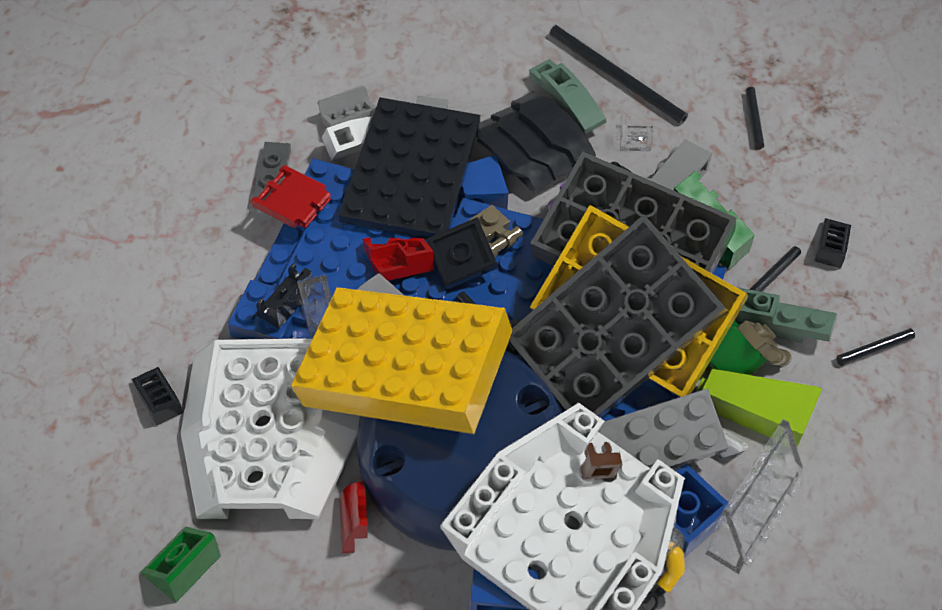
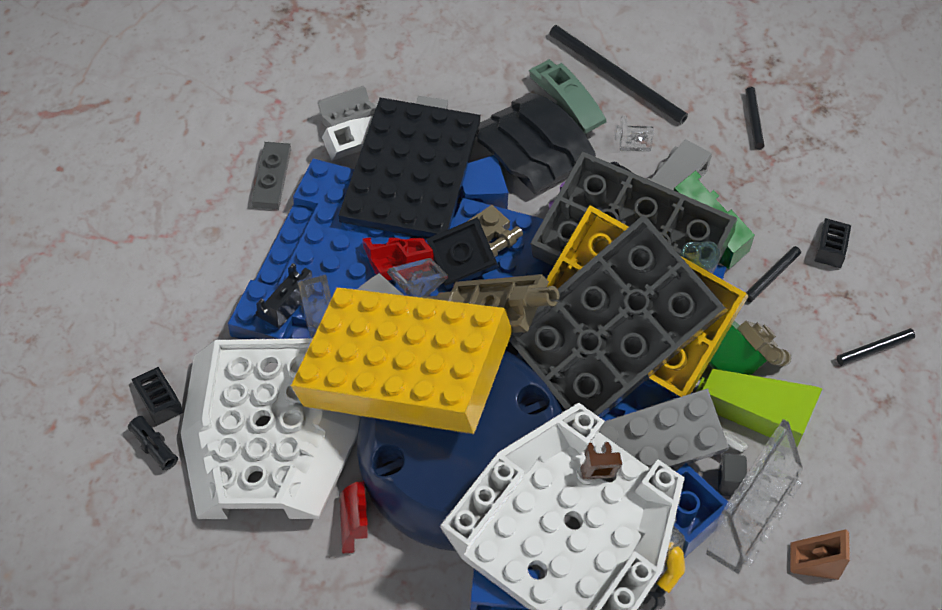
(163, 455): none -> black pin
(182, 562): green slope -> none
(294, 199): red plate -> none
(418, 277): none -> clear slope
(517, 295): none -> dark tan plate
(701, 253): none -> clear light blue beam
(731, 473): none -> dark grey slope
(787, 320): sand green slope -> none
(821, 555): none -> nougat slope

